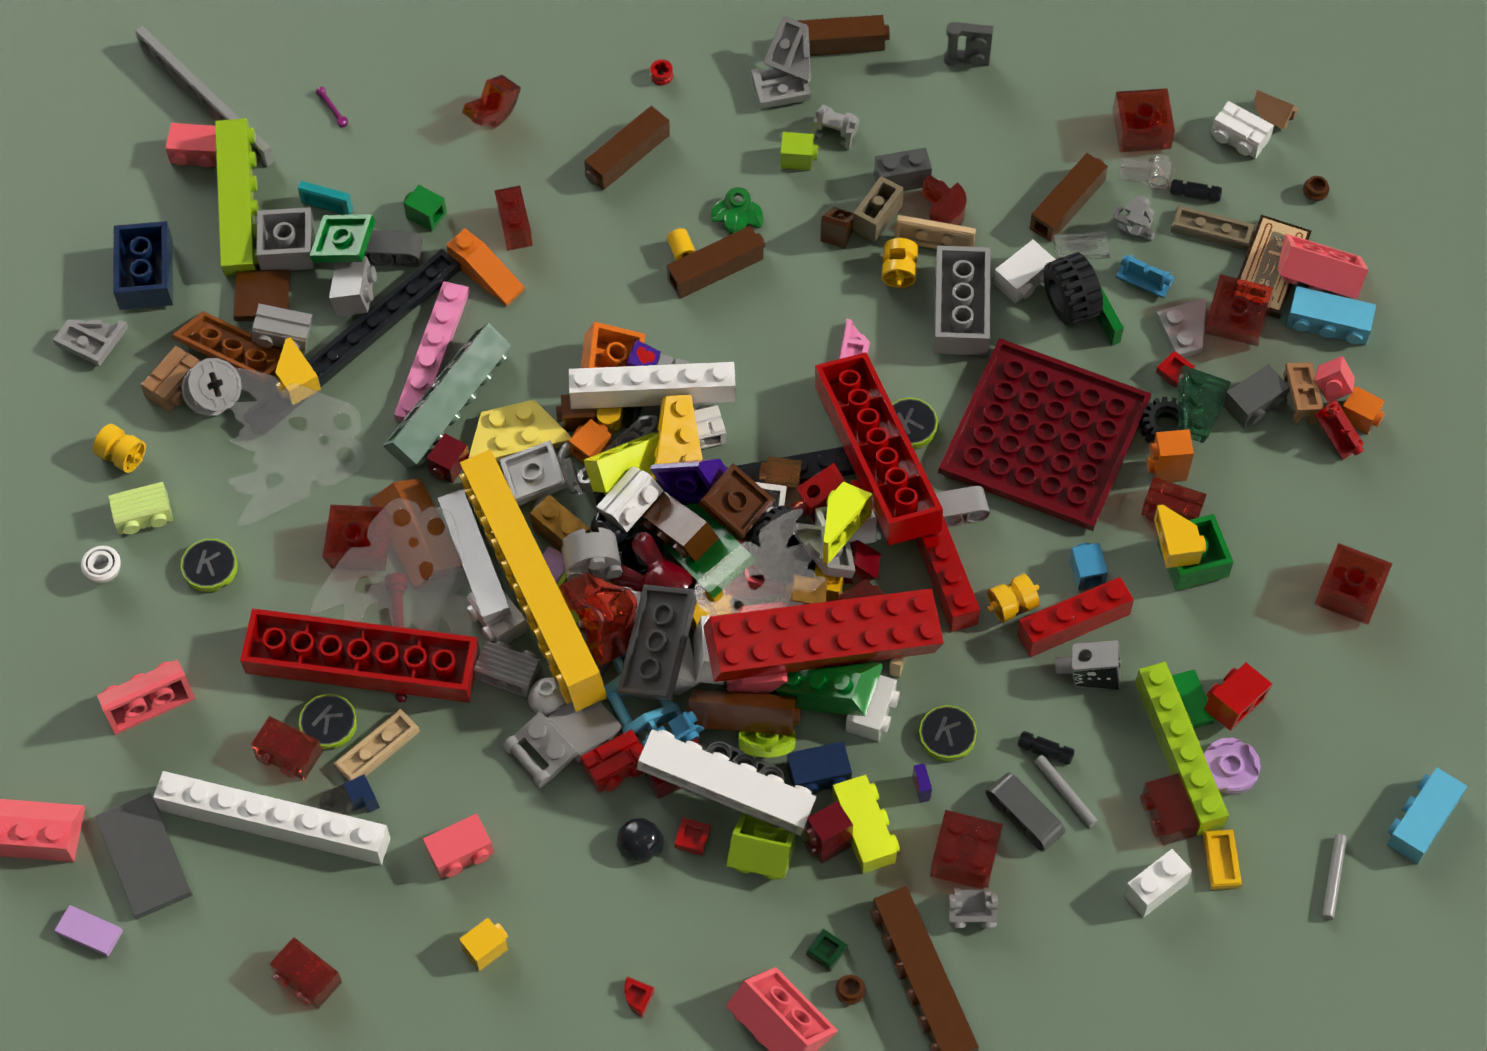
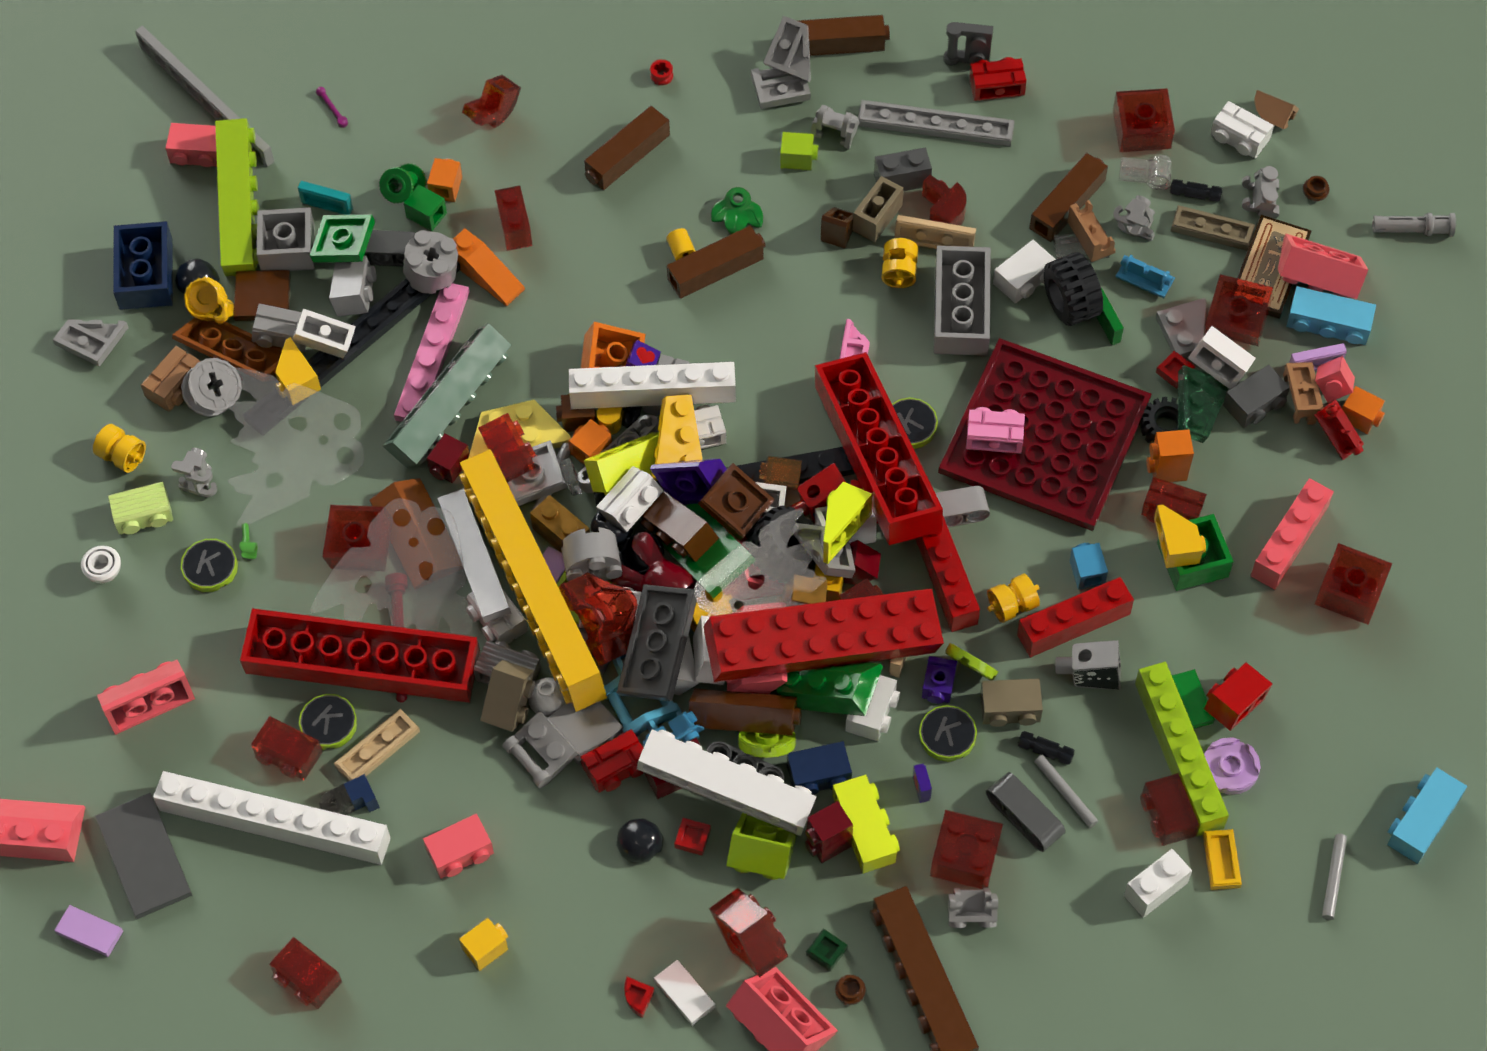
(193, 270): none -> black hair
(197, 473): none -> light grey piece
(208, 300): none -> yellow hair
(248, 548): none -> bright green hand
(323, 333): none -> white brick
(399, 182): none -> green hose
(430, 261): none -> light grey brick
(445, 178): none -> orange brick
(507, 695): none -> dark tan brick
(508, 447): none -> clear red brick
(684, 992): none -> white tile
(749, 931): none -> clear red brick
(936, 123): none -> light grey tile
(942, 670): none -> dark purple brick
(971, 662): none -> lime tile
(995, 430): none -> bright pink brick
(997, 79): none -> red brick
(1011, 702): none -> dark tan brick
(1090, 232): none -> medium nougat hinge
(1221, 358): none -> white brick
(1264, 192): none -> light grey piece
(1292, 533): none -> coral brick
(1319, 355): none -> lavender tile
(1426, 224): none -> light grey pin

